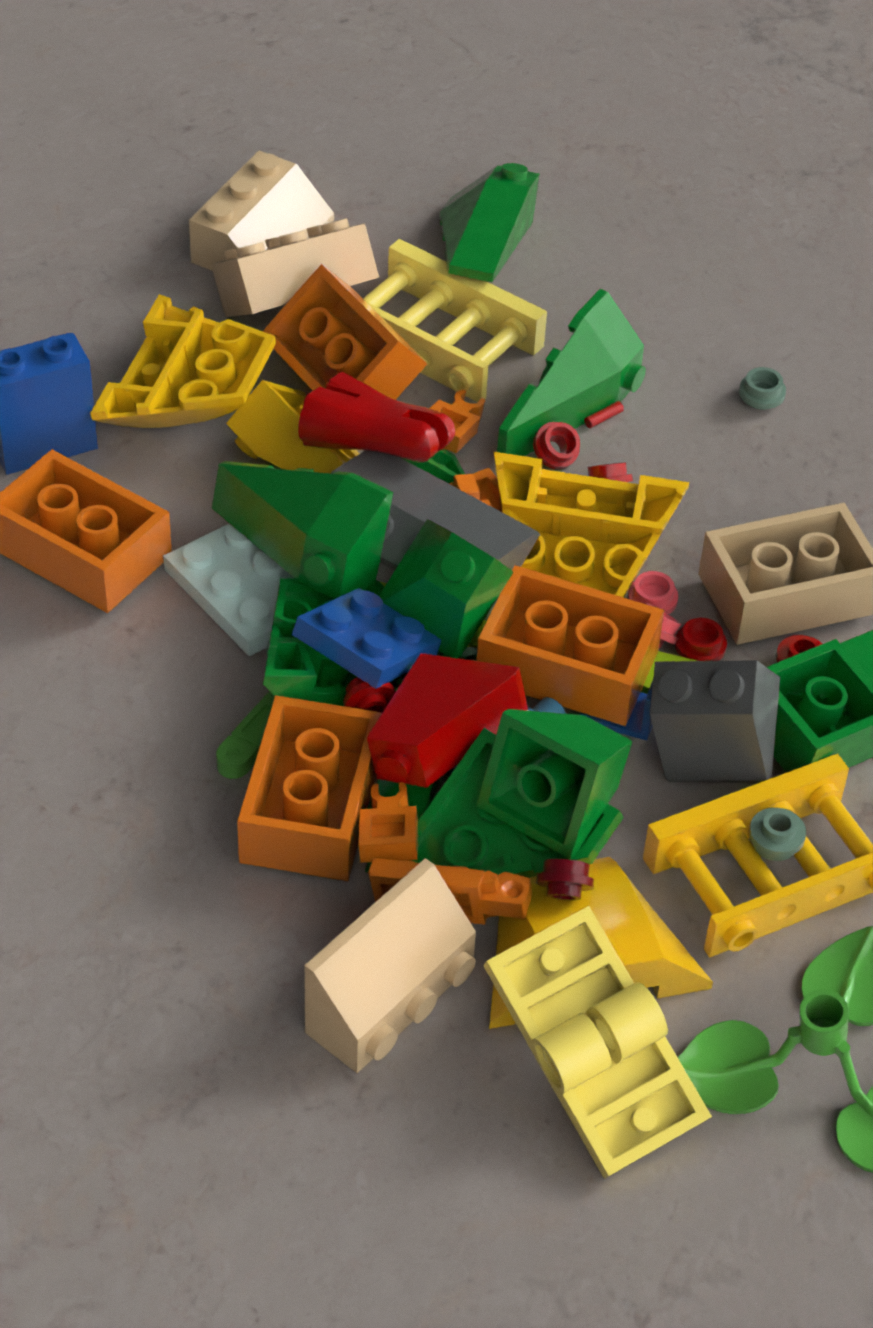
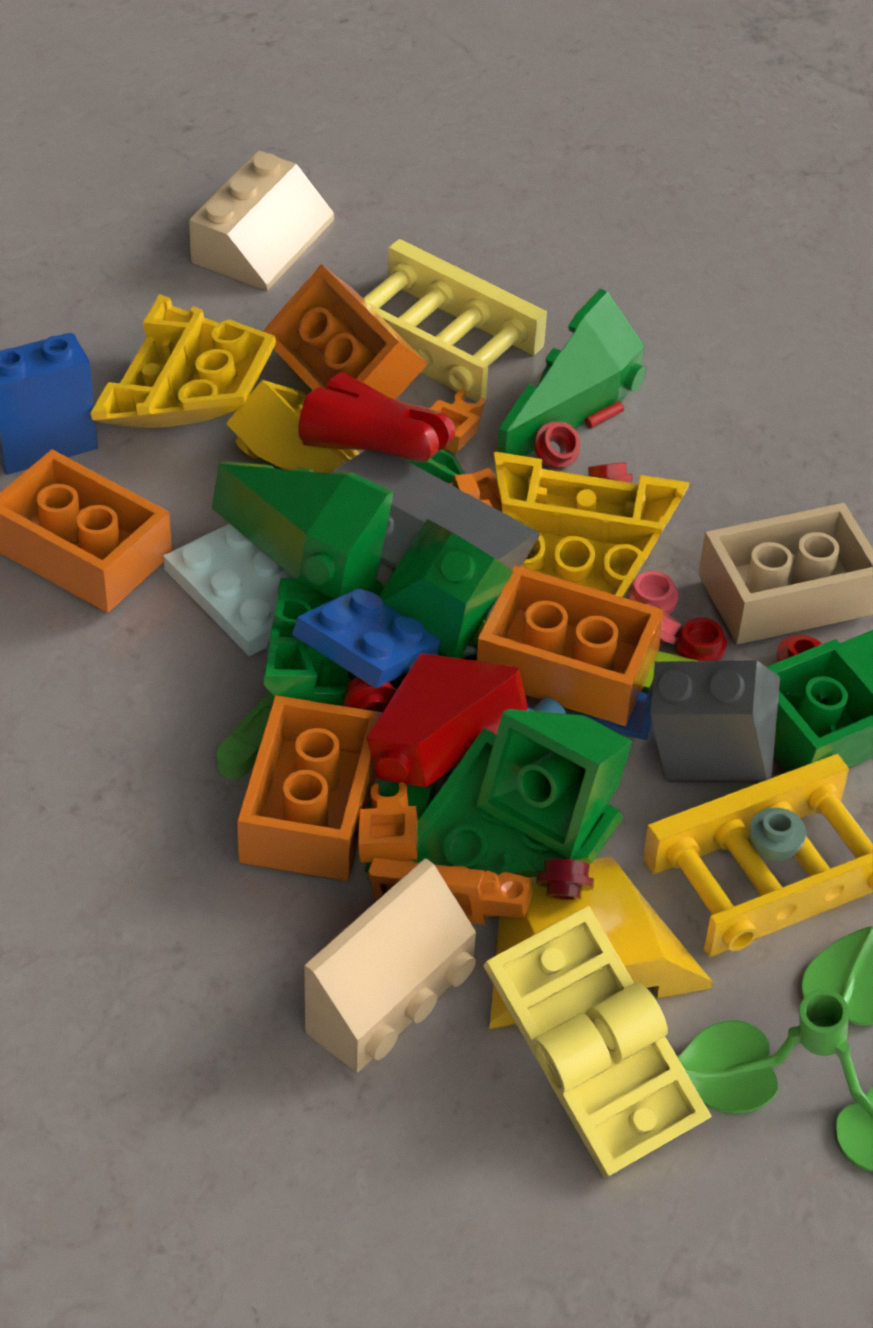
(267, 278): tan brick -> none
(488, 221): green wedge -> none
(763, 388): sand green plate -> none

